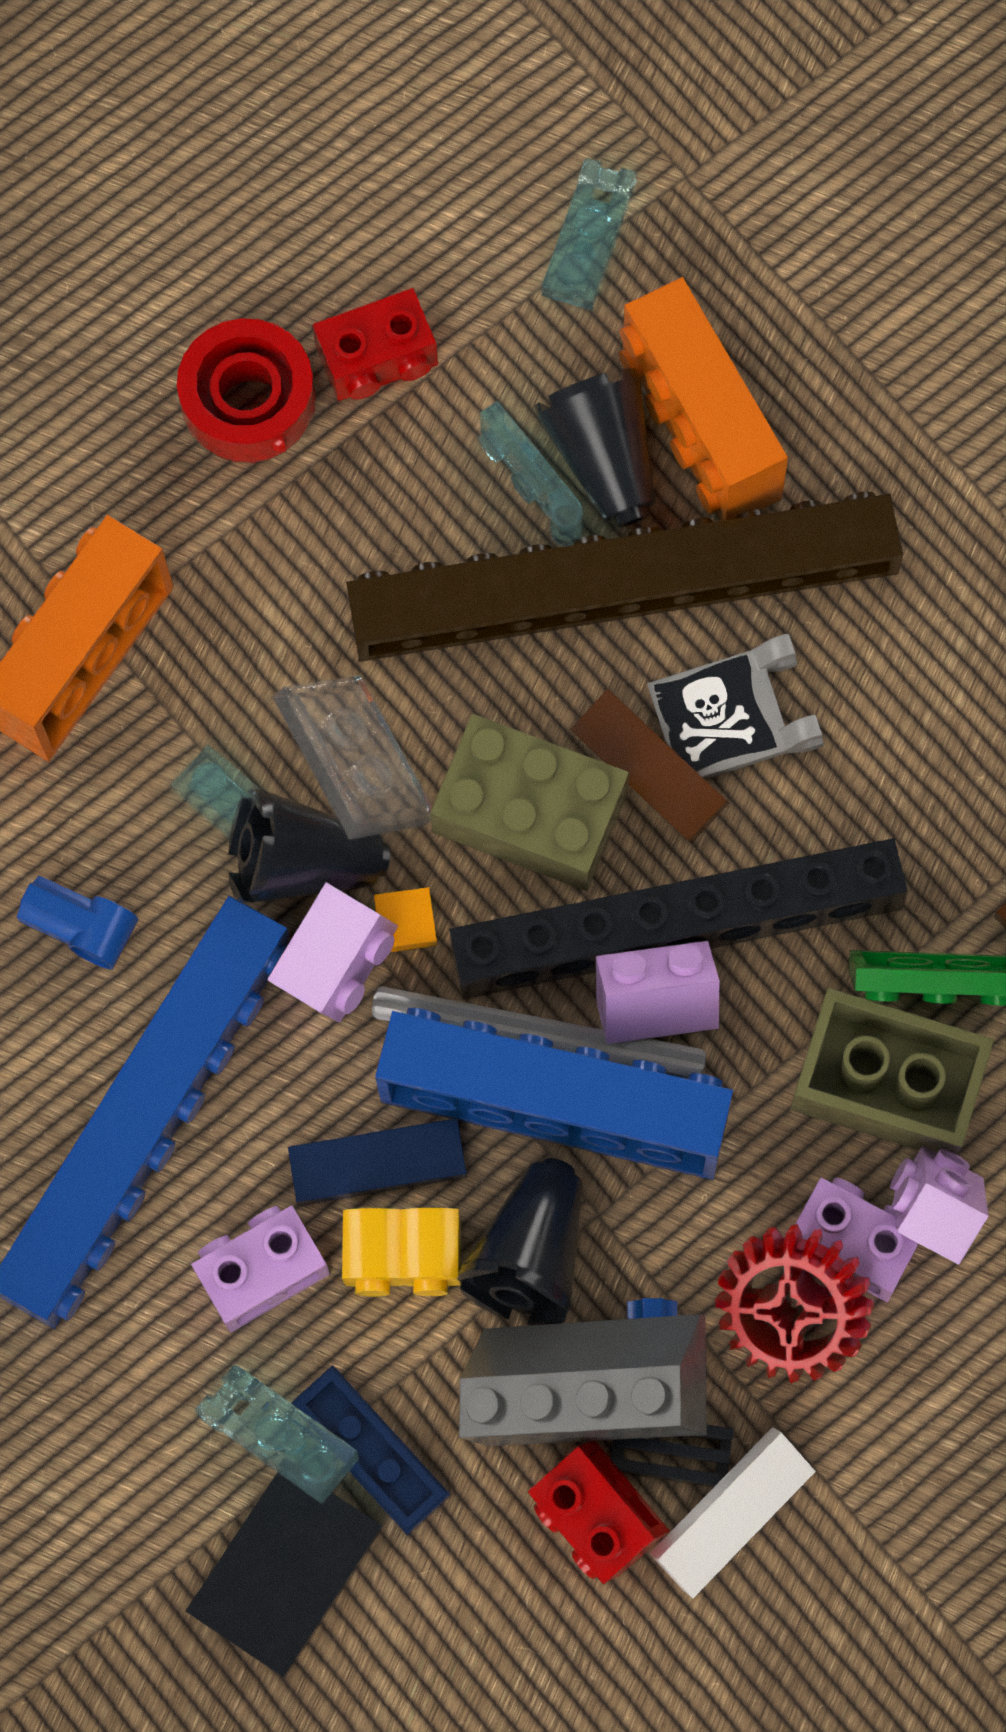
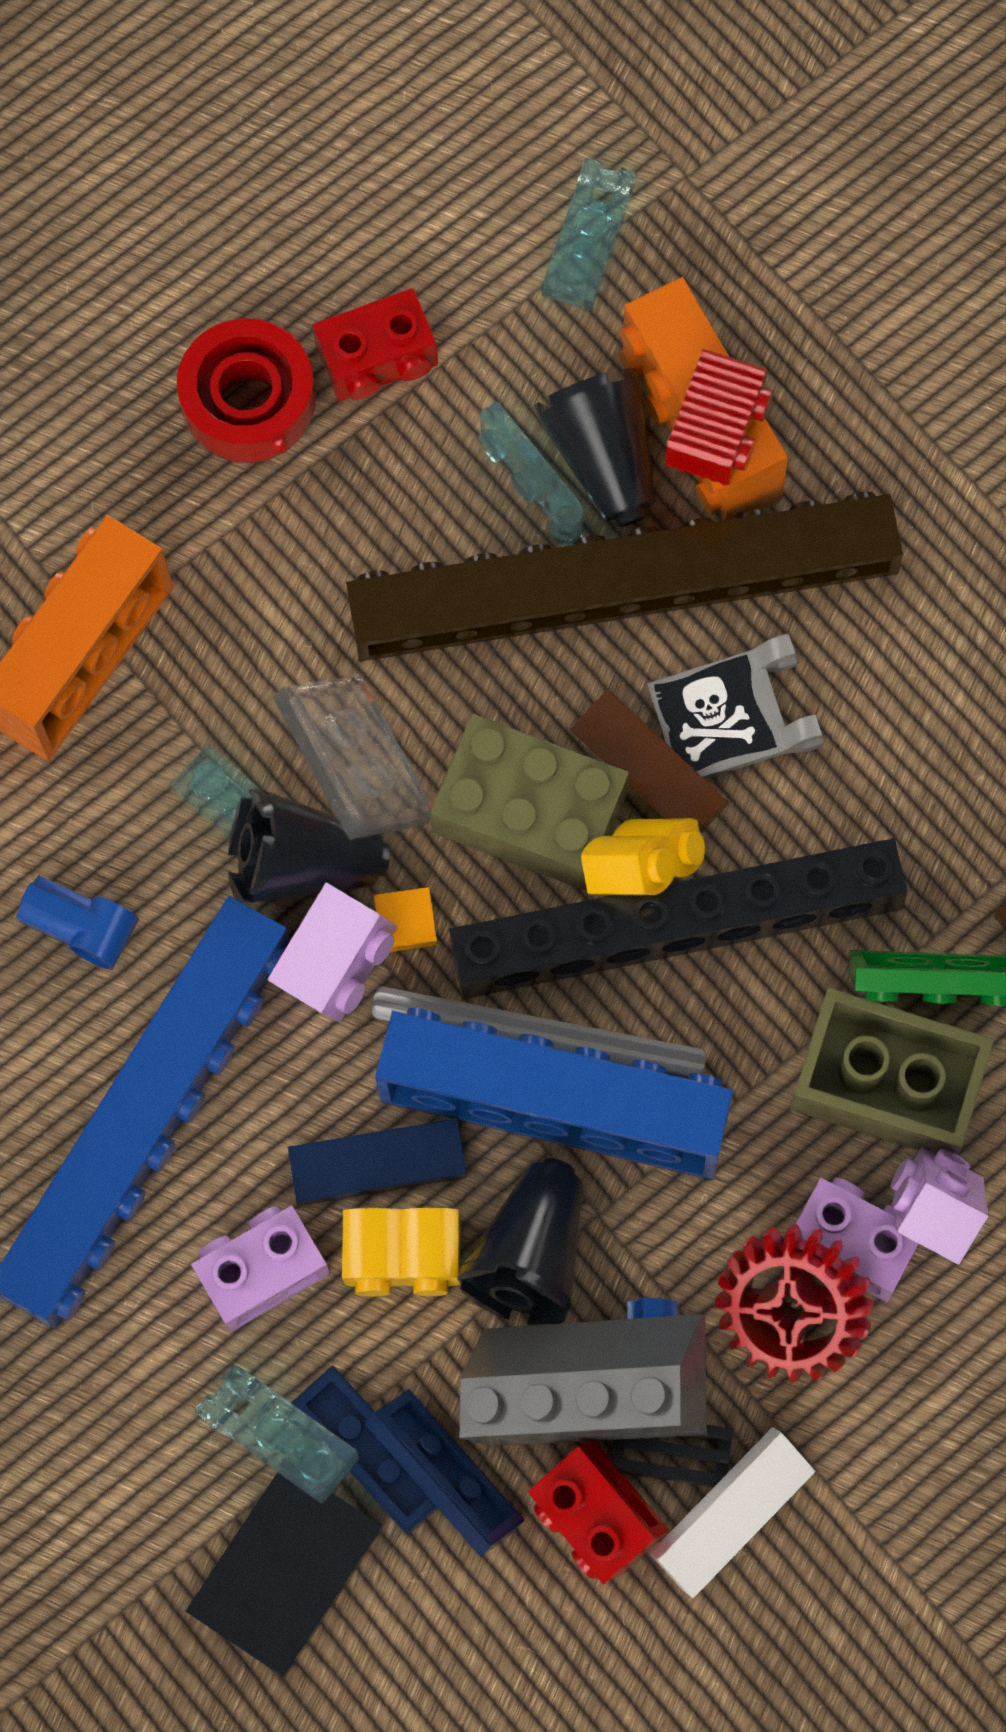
(444, 1472): none -> dark blue tile
(642, 856): none -> yellow brick
(657, 992): lavender brick -> none
(717, 416): none -> red brick

